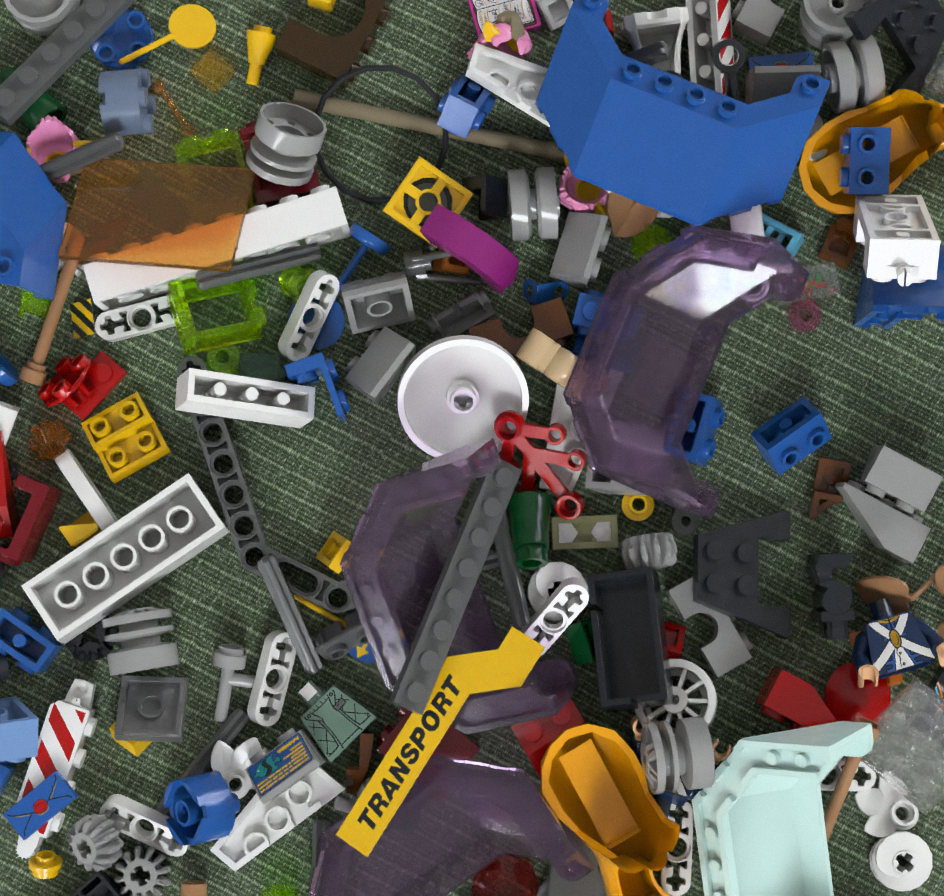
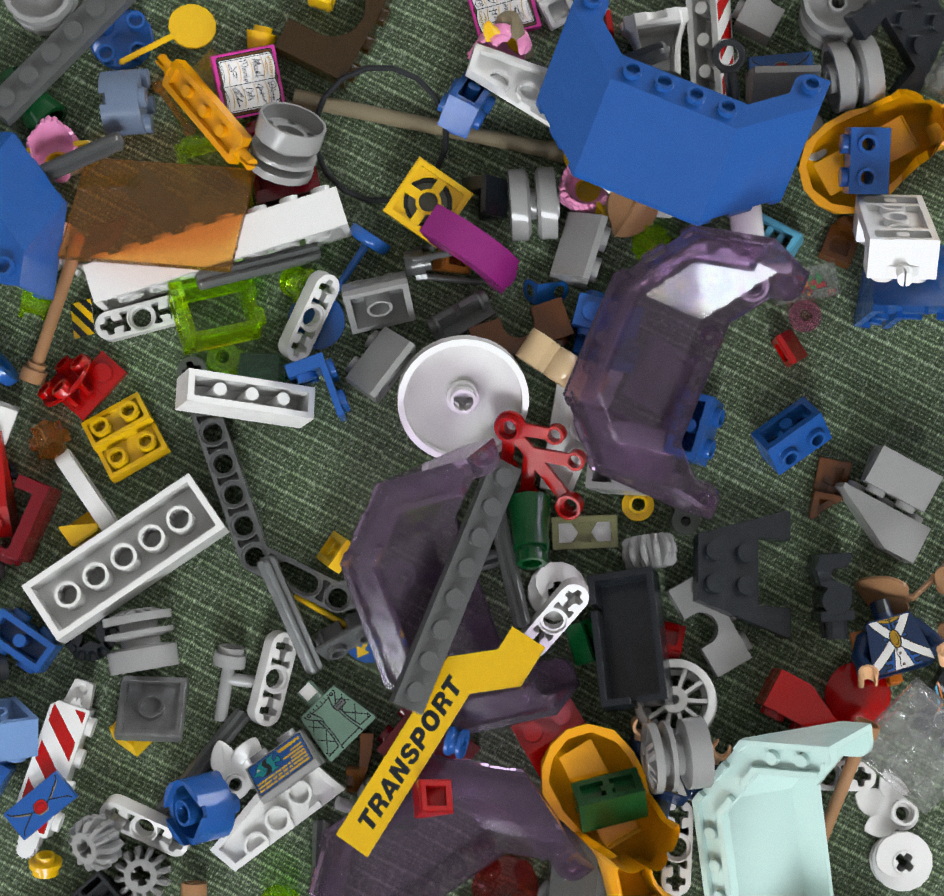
(206, 111): none -> light orange plate
(247, 79): none -> tile
(432, 797): none -> red slope
(456, 742): none -> blue bush
(609, 799): none -> dark green hinge
(789, 348): none -> red slope

